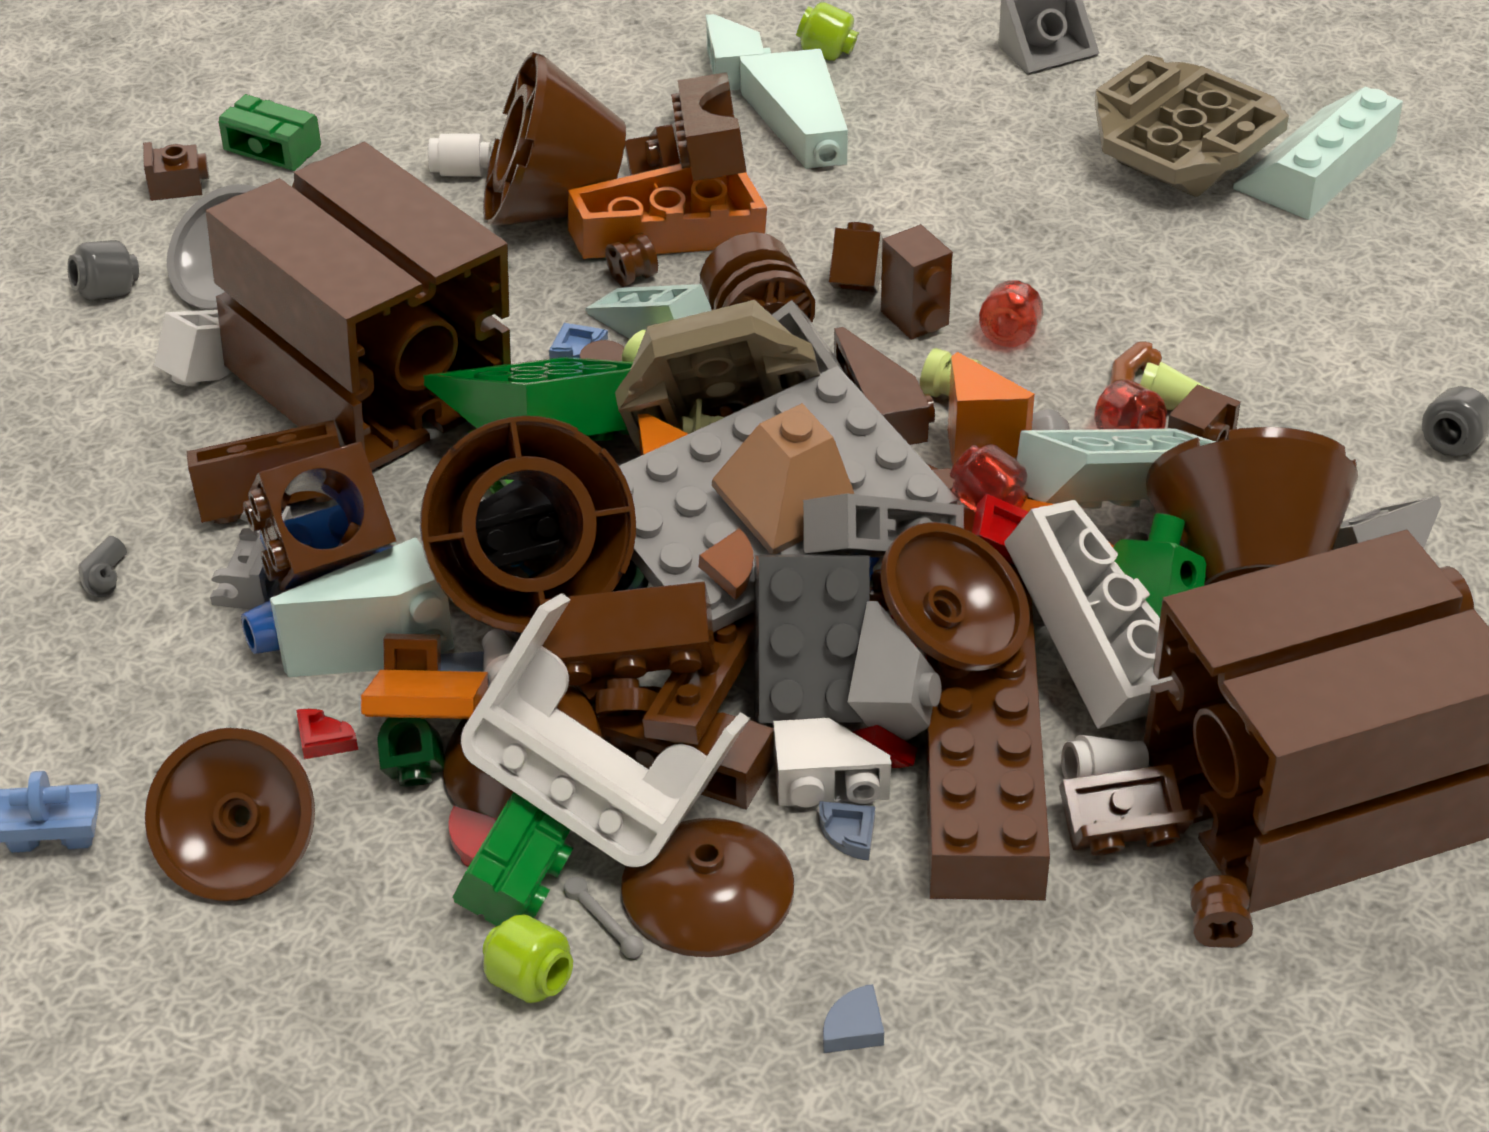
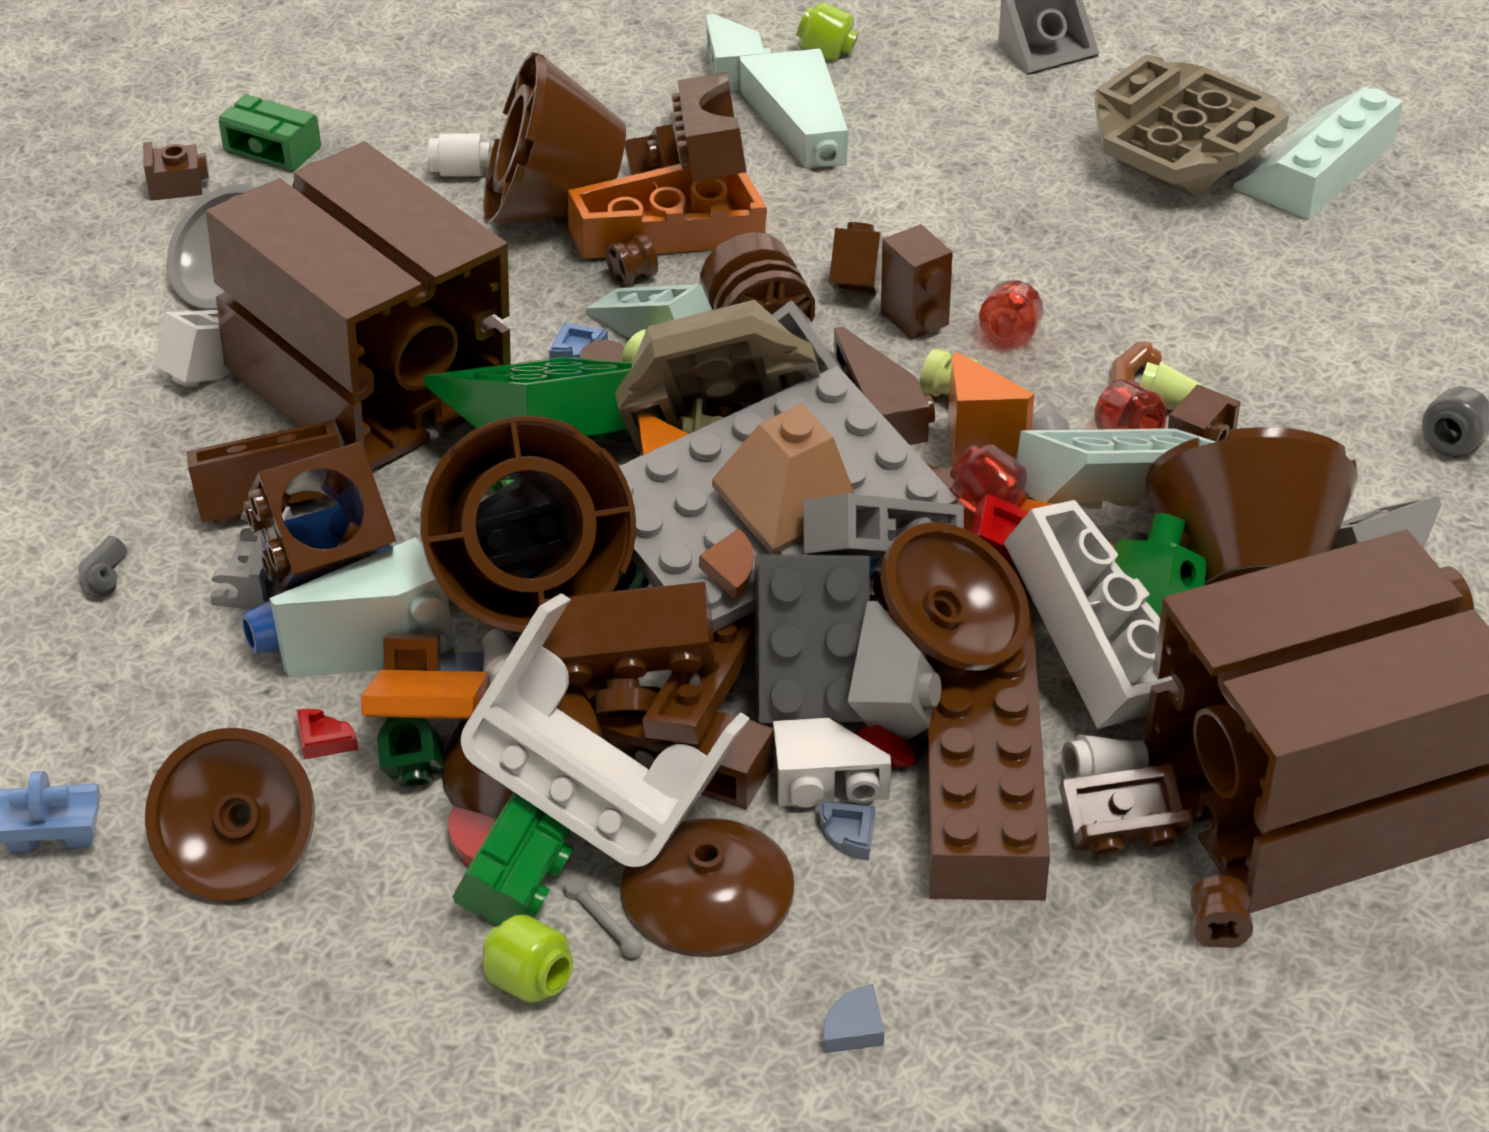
(102, 270): dark grey head -> none

